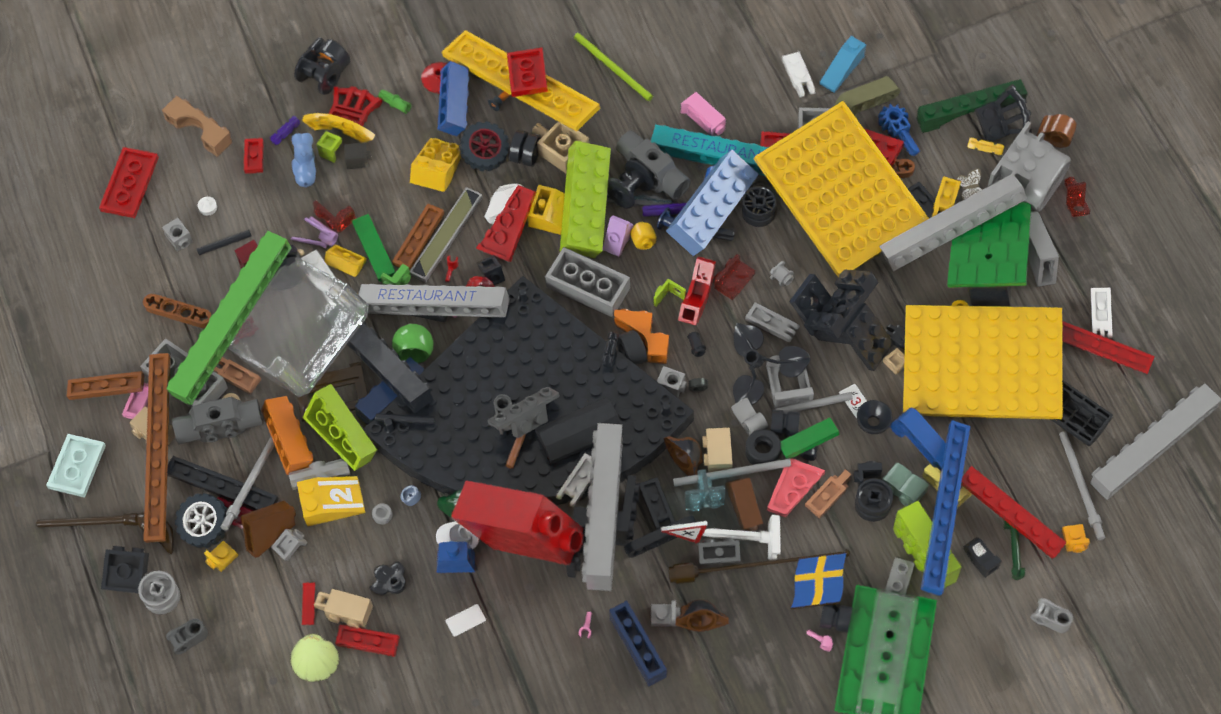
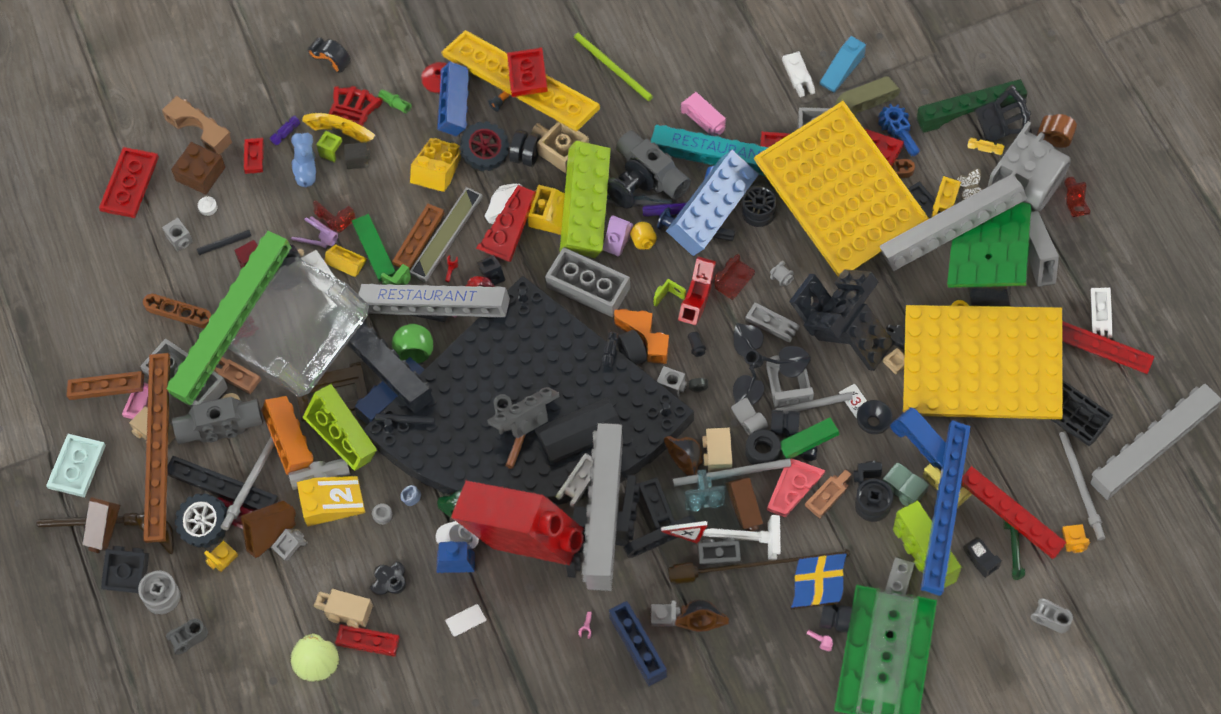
(100, 524): none -> slope
(198, 168): none -> reddish brown brick
(308, 603): red piece -> none
(325, 74): black hose -> none

